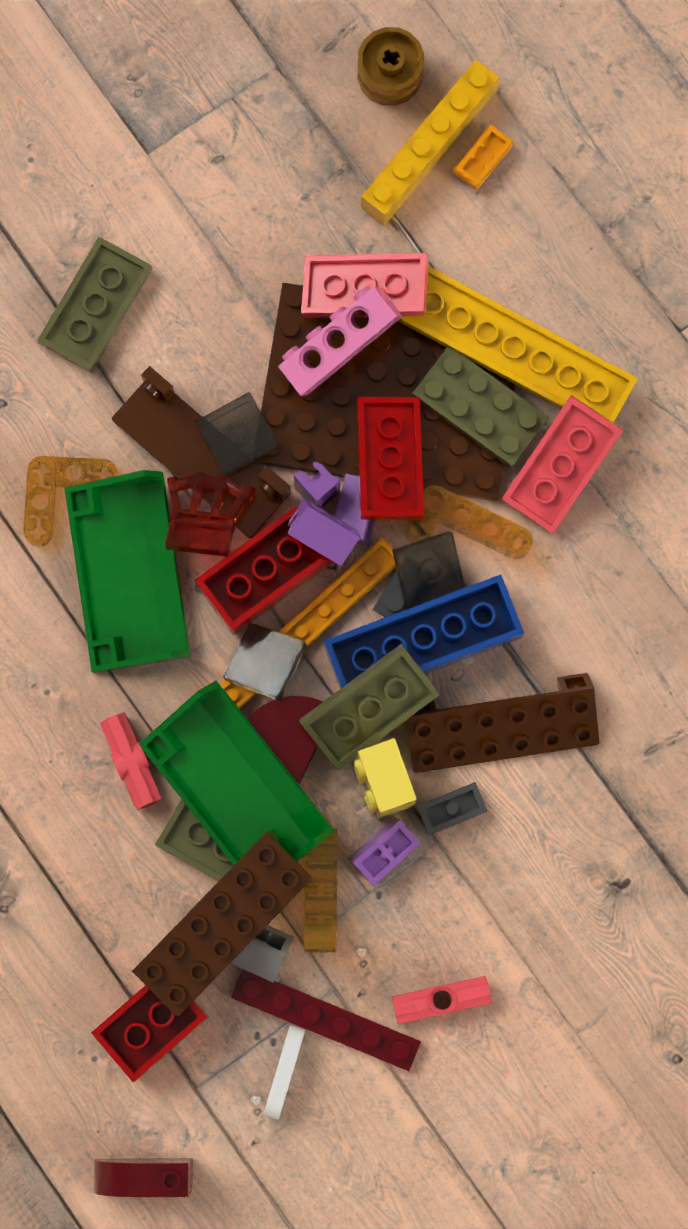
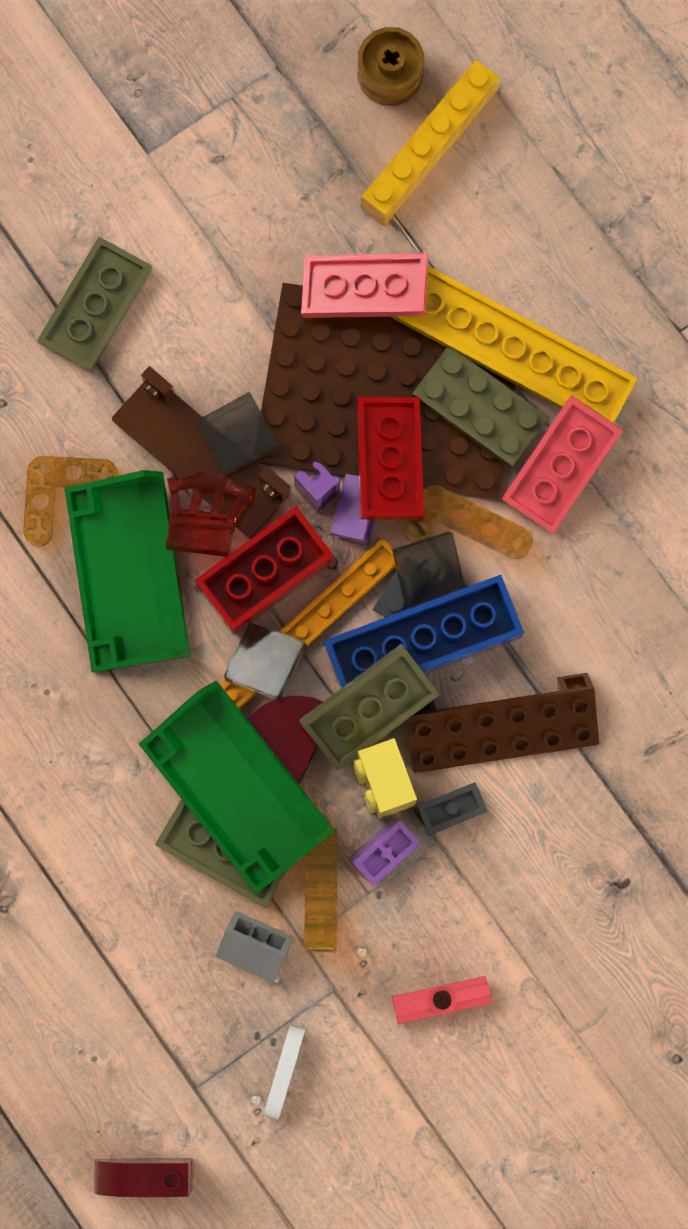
(130, 761): coral piece -> none
(145, 1031): red brick -> none
(222, 923): reddish brown bracket -> none
(322, 532): medium lavender hinge -> none
(326, 1020): dark red plate -> none
(381, 317): bright pink brick -> none
(483, 157): light orange plate -> none

